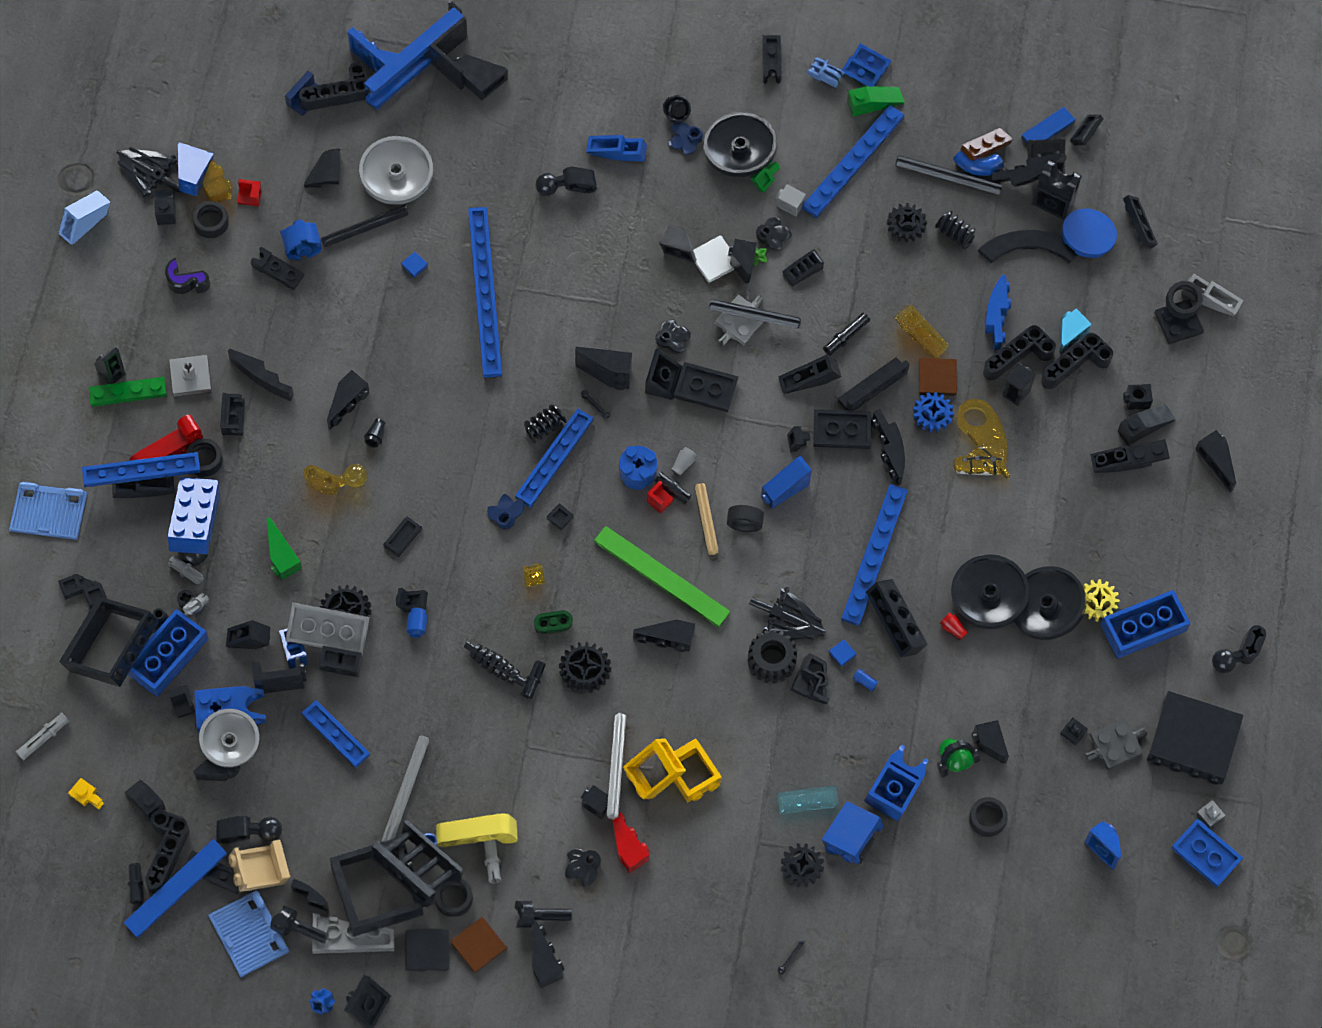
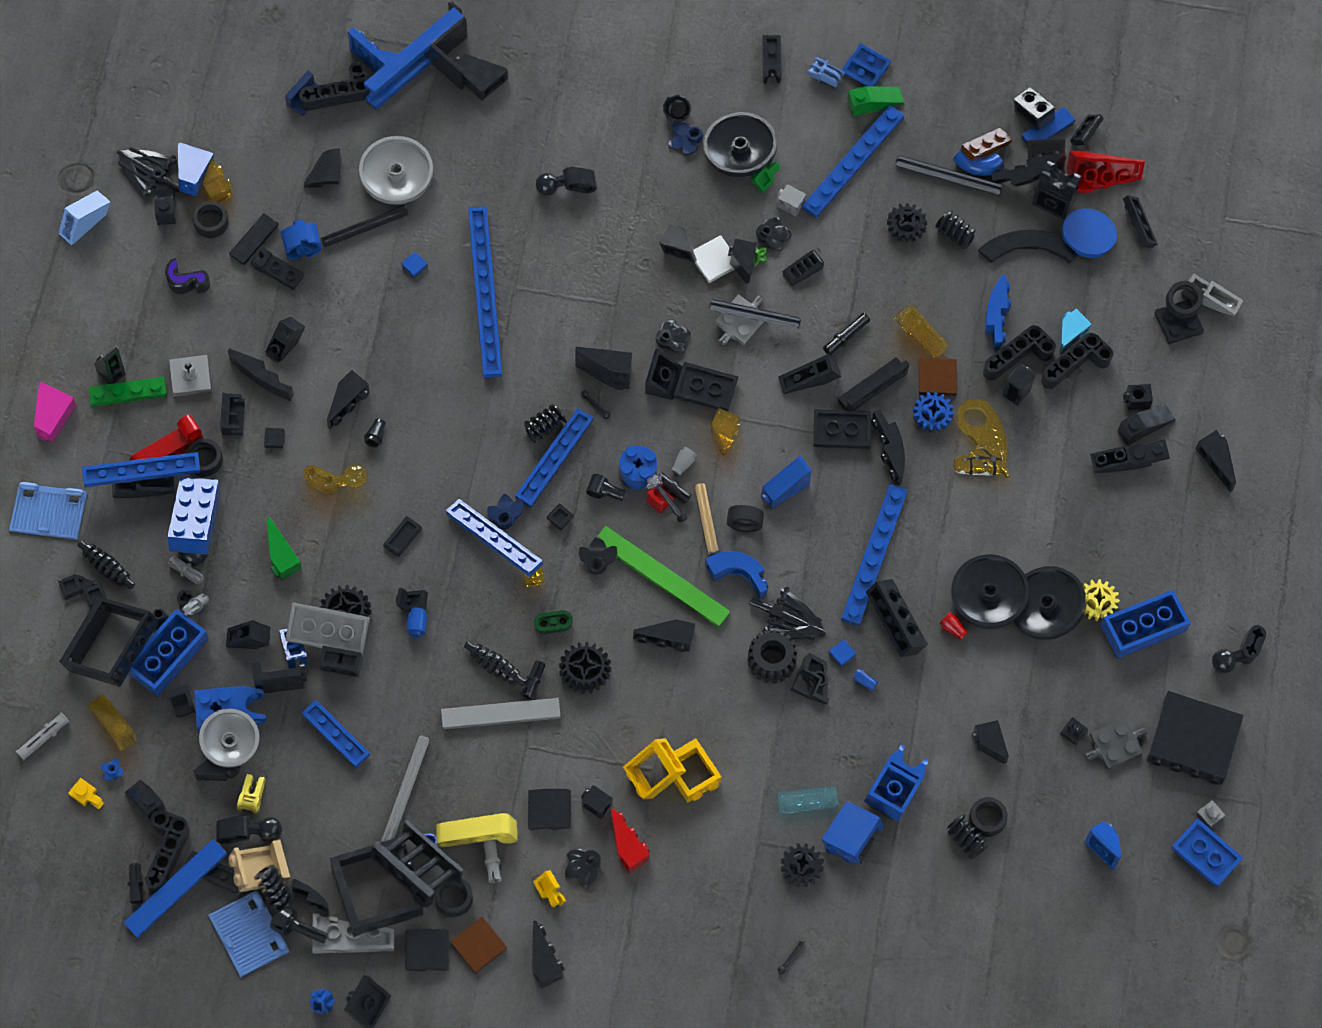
(51, 411): none -> dark pink slope
(106, 564): none -> black piece
(109, 775): none -> blue plate
(112, 722): none -> clear yellow slope
(249, 192): red panel -> none
(251, 801): none -> light yellow piece
(253, 239): none -> black tile
(274, 438): none -> black tile
(275, 886): none -> black piece
(285, 338): none -> black slope
(494, 537): none -> plate
(500, 713): none -> light grey tile
(528, 914): black piece -> none
(547, 886): none -> yellow plate
(549, 809): none -> black slope
(597, 553): none -> black plate
(601, 487): none -> black pin
(616, 766): light grey axle -> none
(617, 147): blue slope -> none
(655, 482): none -> black piece
(723, 429): none -> clear yellow slope
(739, 564): none -> blue arch
(797, 438): black tile -> none
(956, 756): cap -> none
(966, 837): none -> black piece
(1034, 108): none -> black brick
(1103, 170): none -> red wedge

